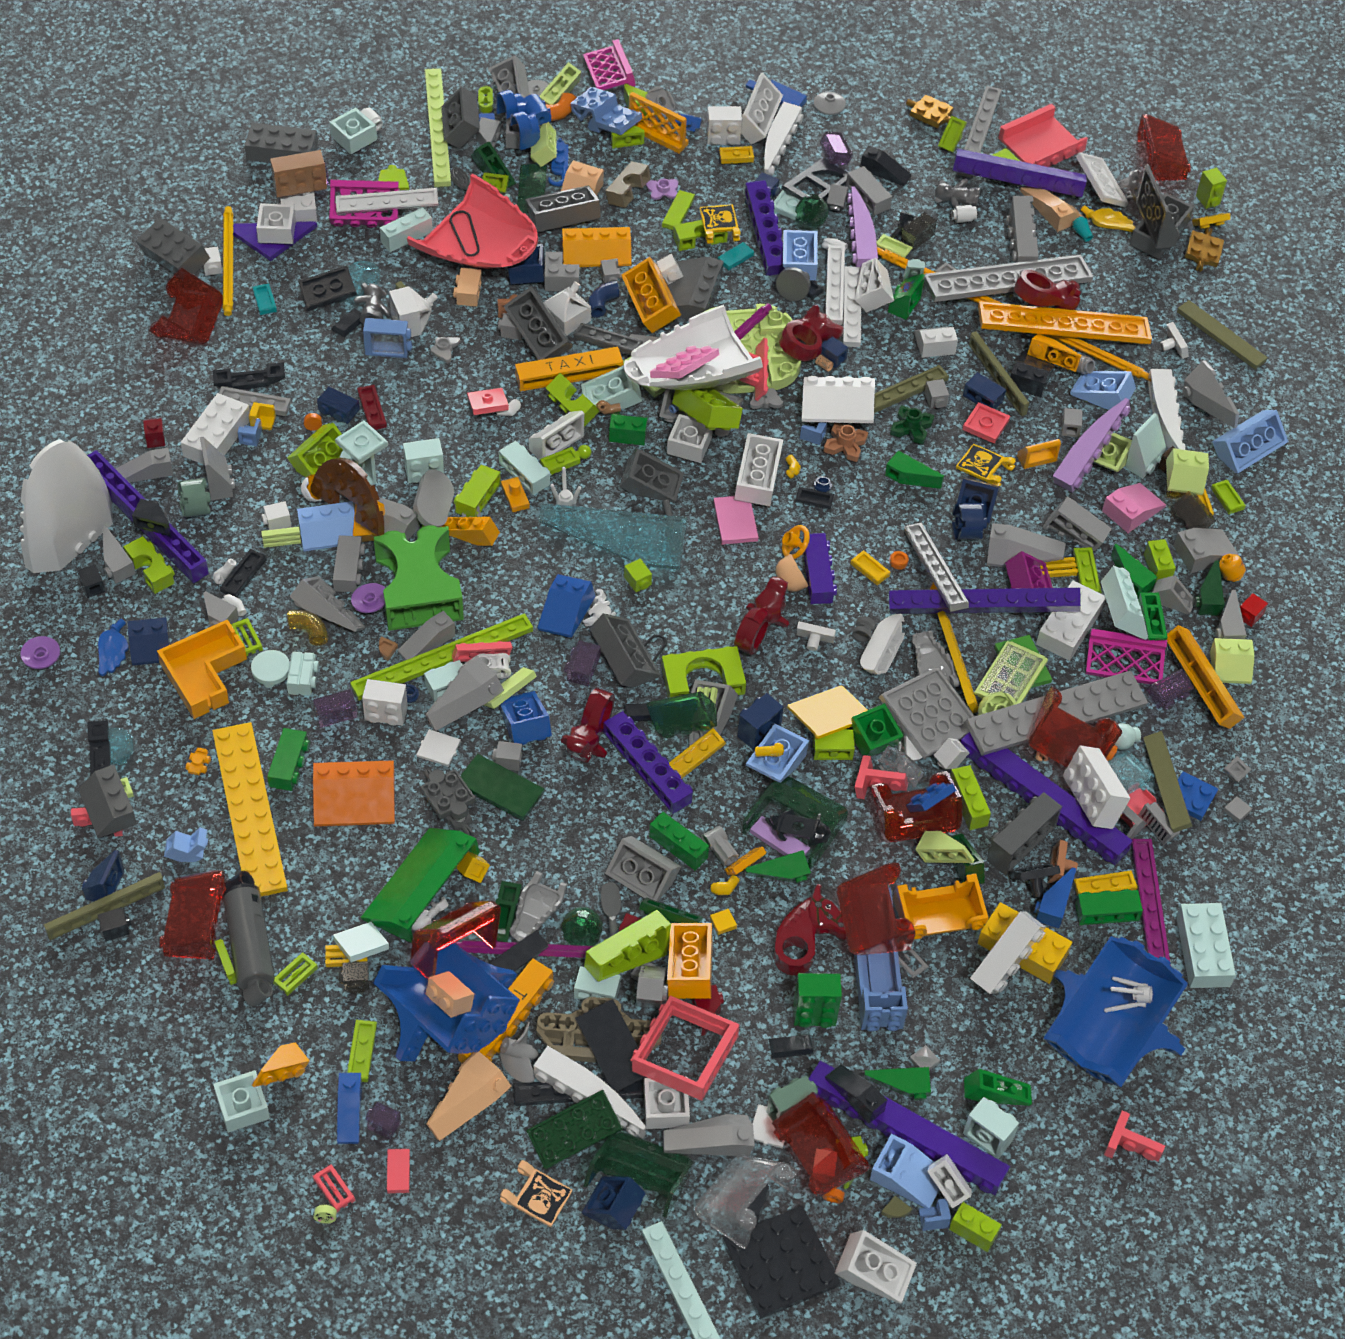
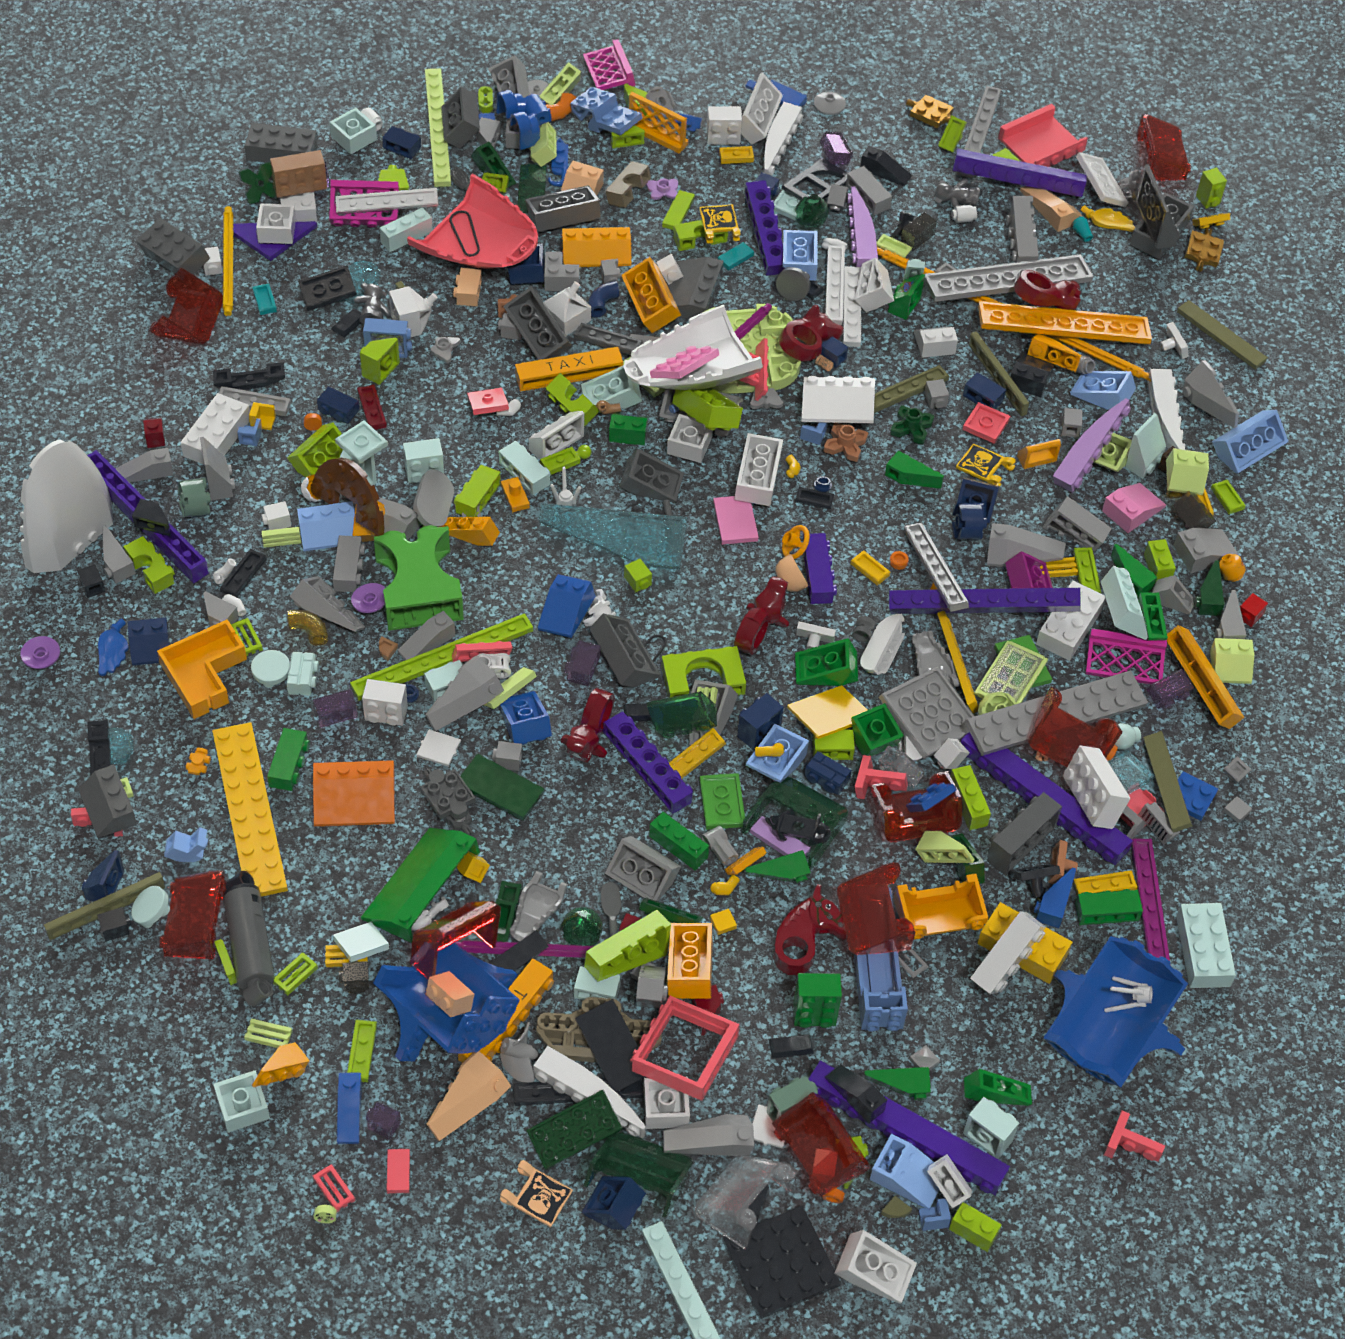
(150, 906): none -> light aqua tile
(254, 191): none -> dark green plant
(267, 1026): none -> yellowish green tile
(379, 359): none -> lime slope
(401, 142): none -> dark blue brick
(722, 800): none -> bright green tile
(827, 664): none -> green slope
(827, 773): none -> dark blue brick

